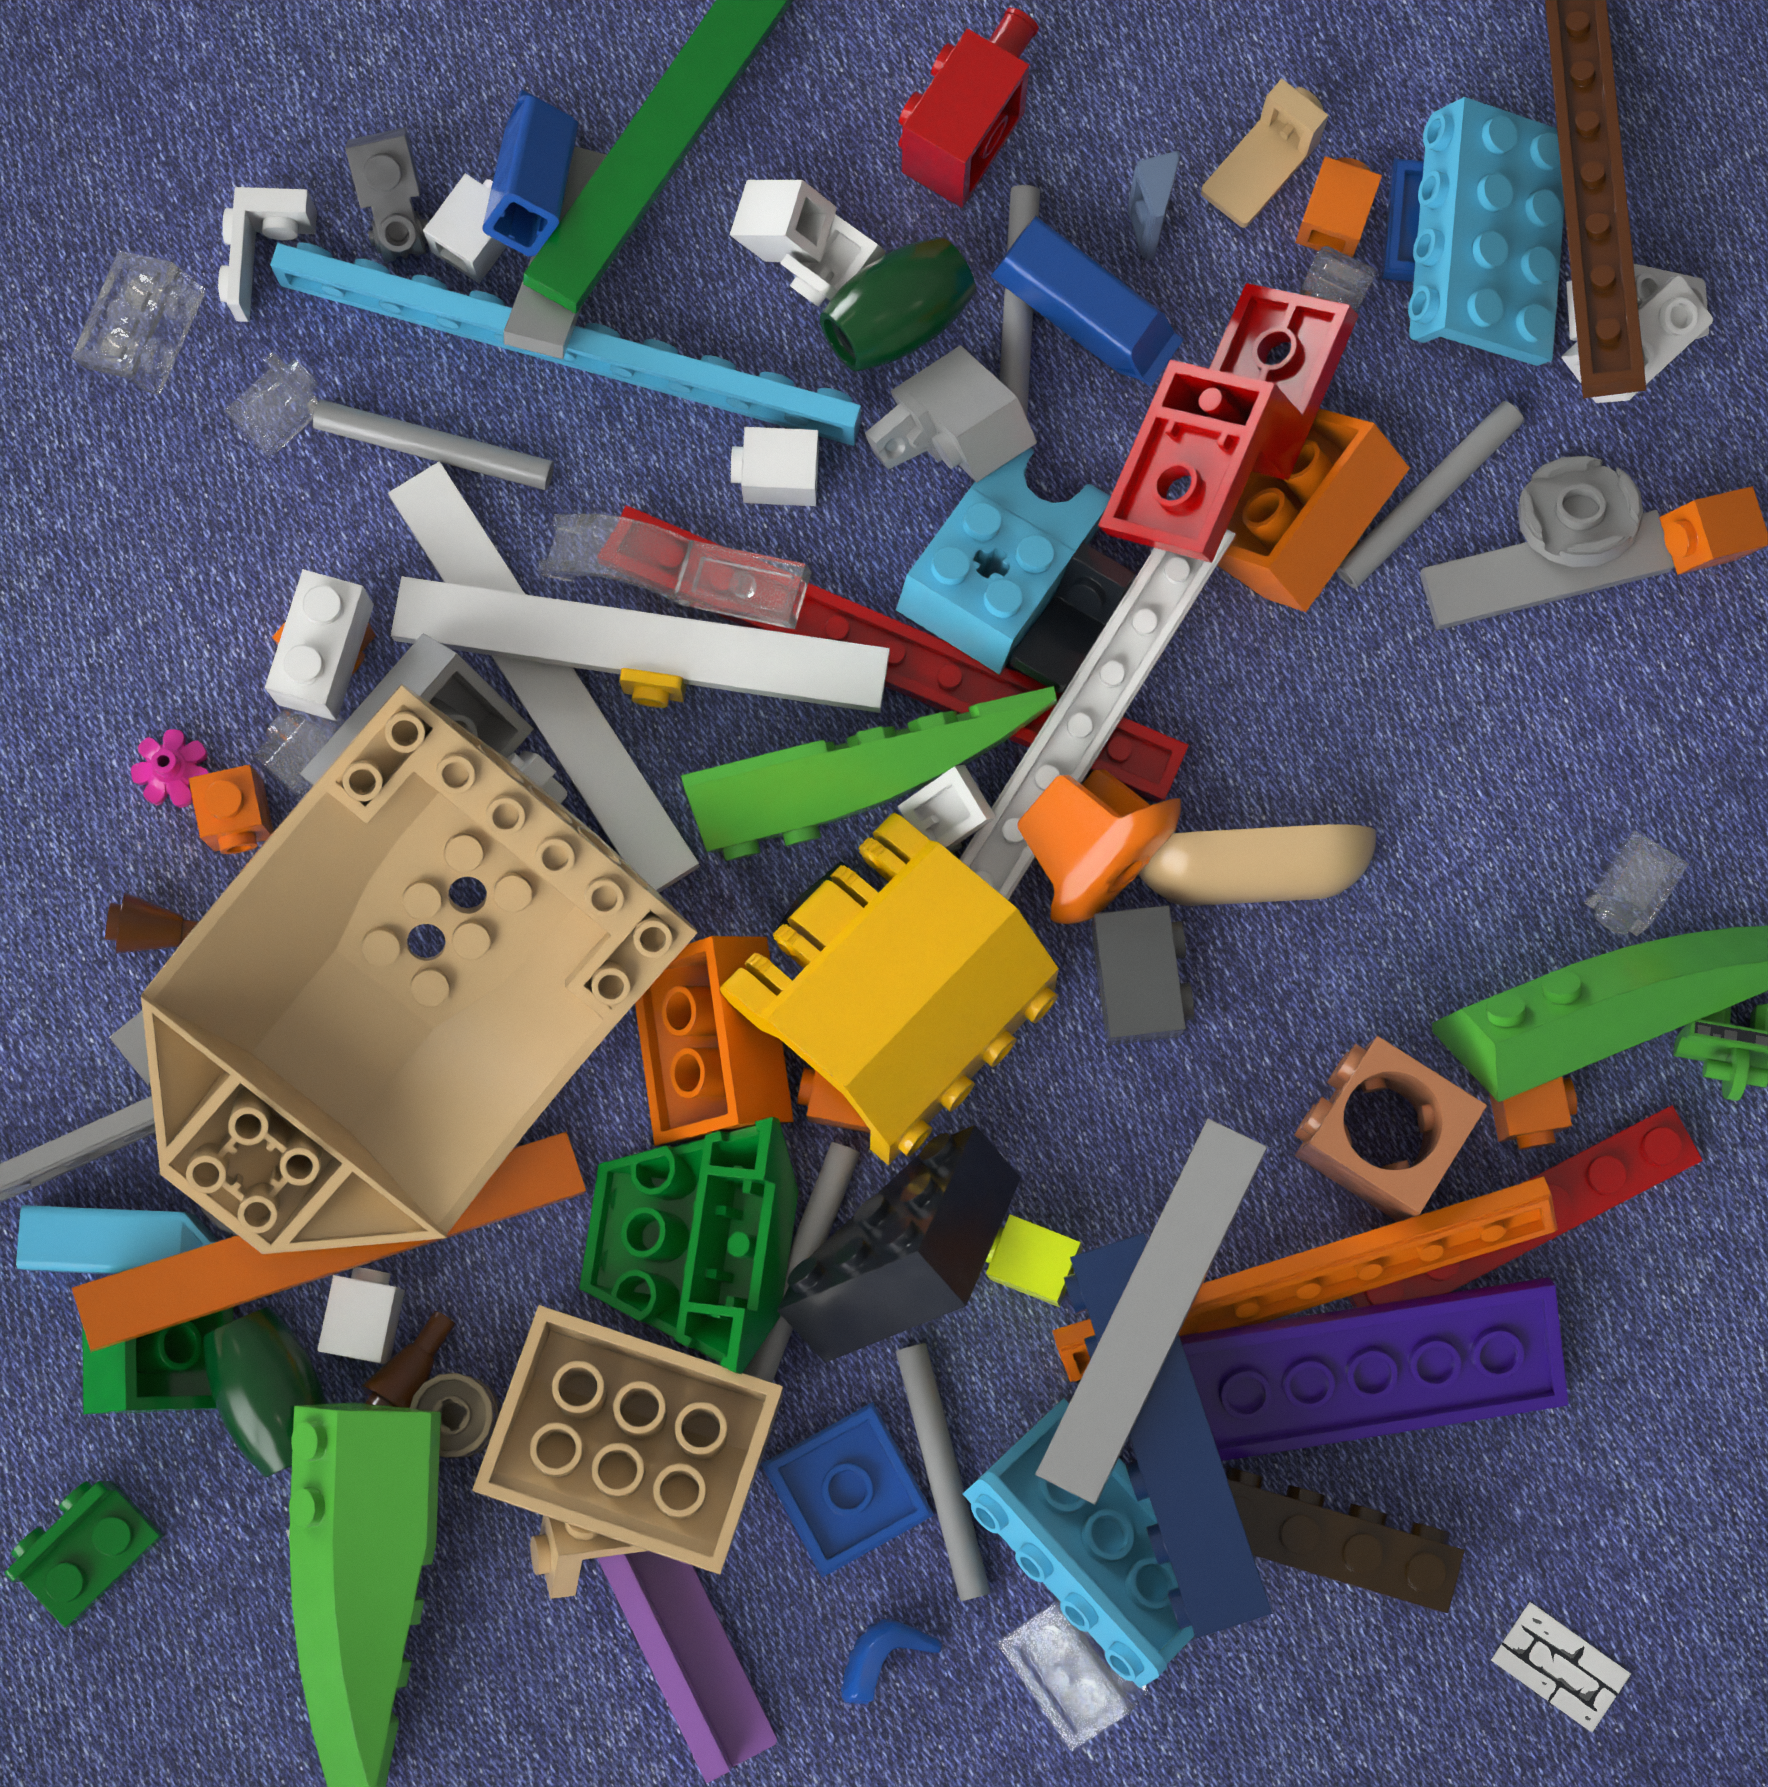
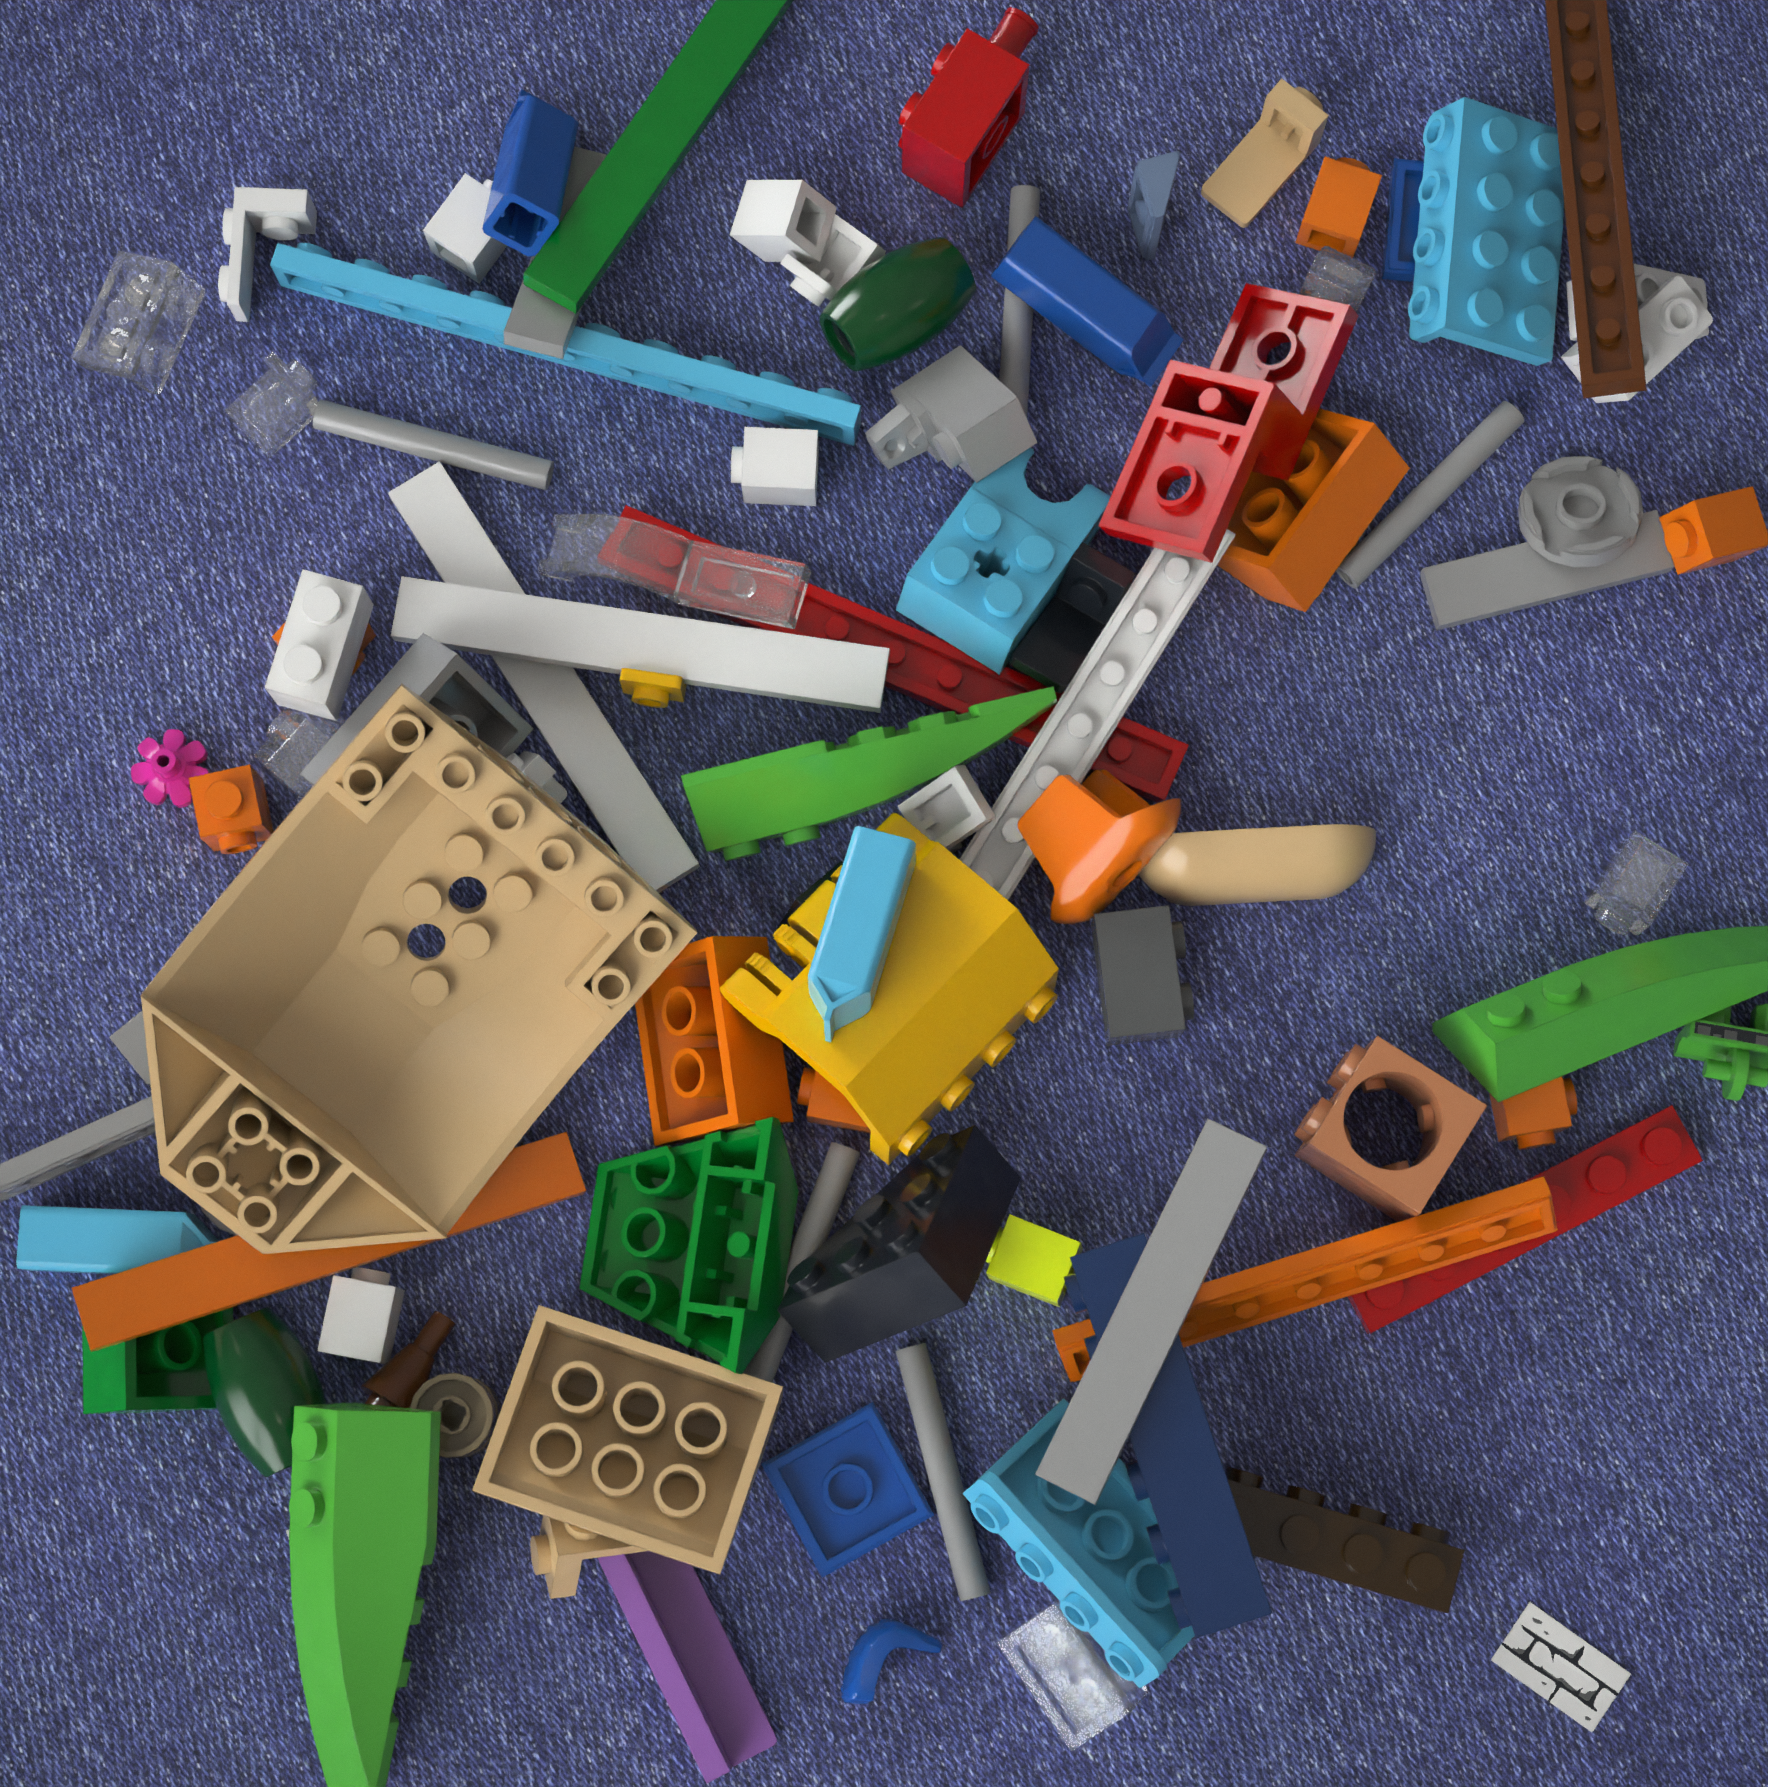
(83, 1550): green bracket -> none
(144, 926): reddish brown cone -> none
(386, 181): flat silver brick -> none
(860, 926): none -> medium azure piece
(1380, 1368): dark purple plate -> none

